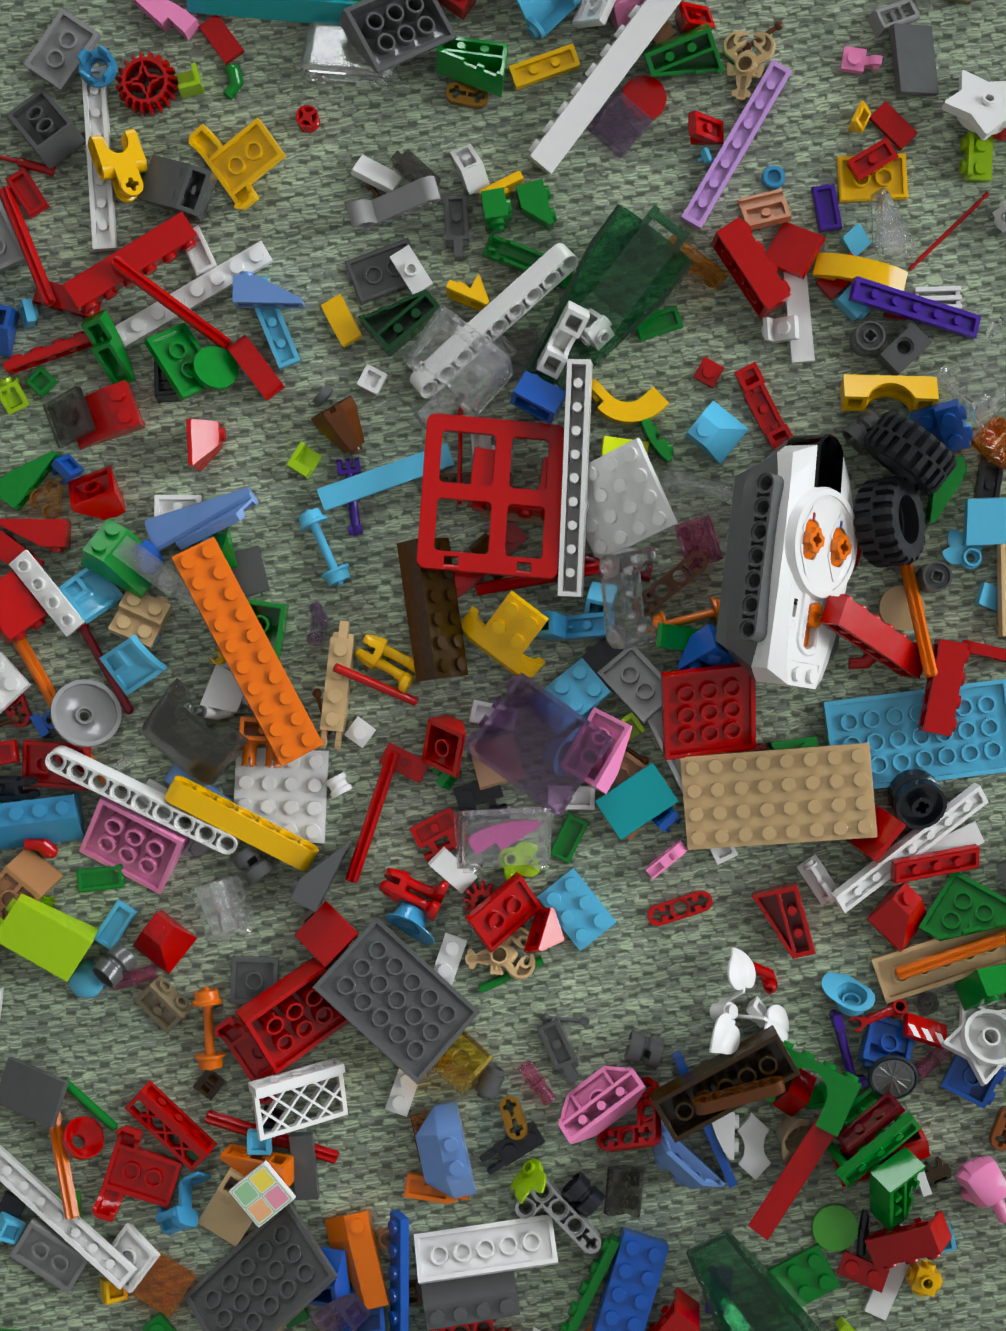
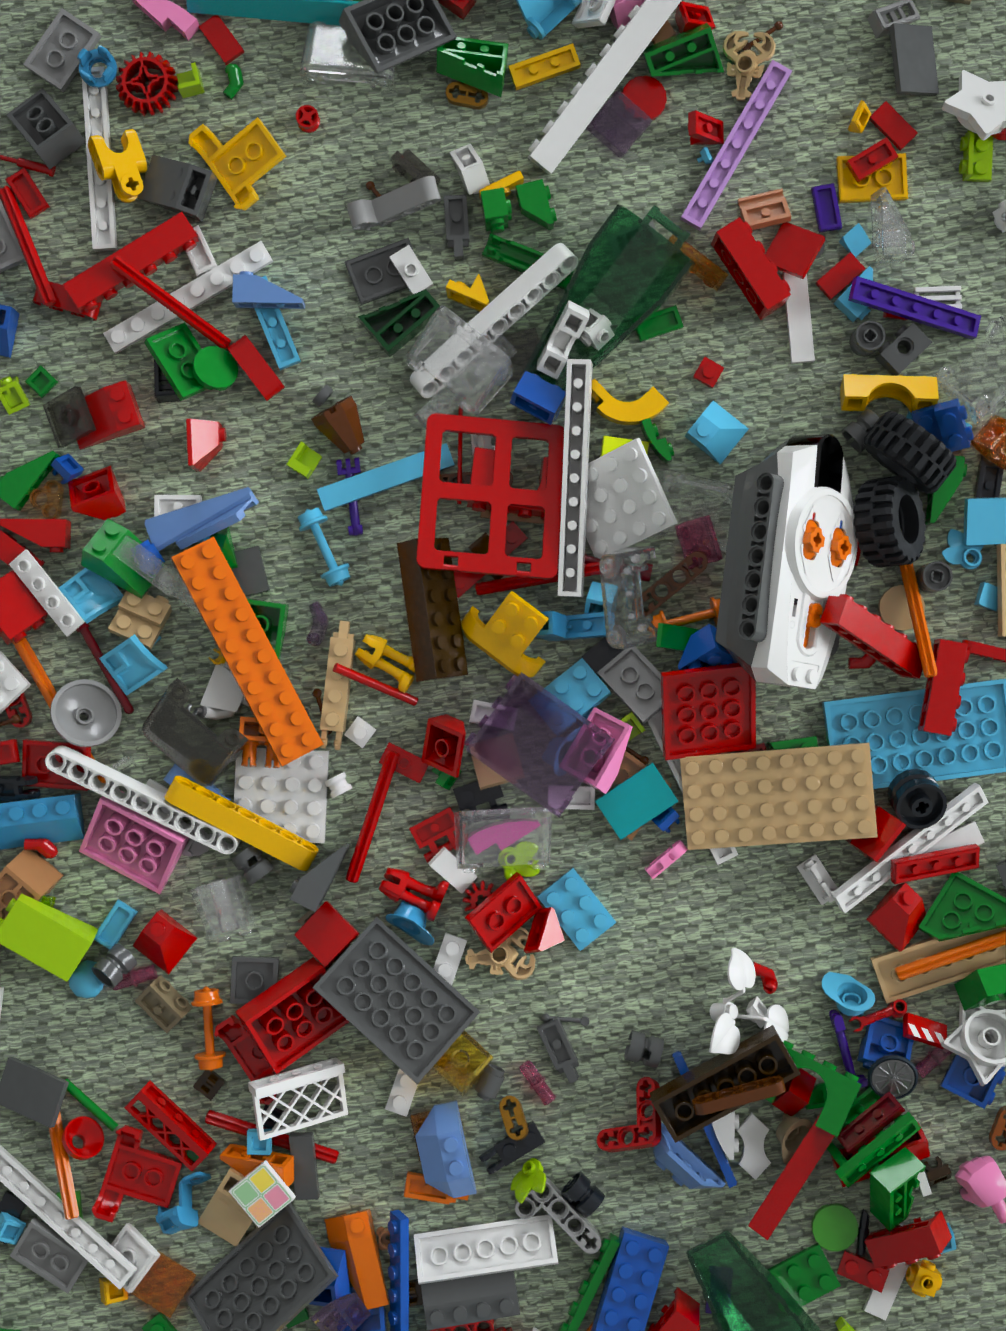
(28, 313): medium azure plate -> none
(41, 355): red plate -> none
(41, 724): blue tile -> none
(100, 878): green tile -> none
(108, 347): green slope -> none
(341, 320): yellow slope -> none
(372, 379): white plate -> none
(376, 174): white tile -> none
(505, 977): green bar -> none
(568, 838): green tile -> none
(599, 1102): bright pink wedge -> none
(623, 1190): clear smoke bracket -> none
(694, 897): red beam -> none
(762, 406): red slope -> none
(773, 177): dark azure tile -> none
(780, 329): white bracket -> none
(787, 916): red wedge -> none
(848, 267): yellow slope -> none
(855, 60): bright pink plate -> none
(933, 1005): clear smoke plate -> none
(945, 234): red piece -> none

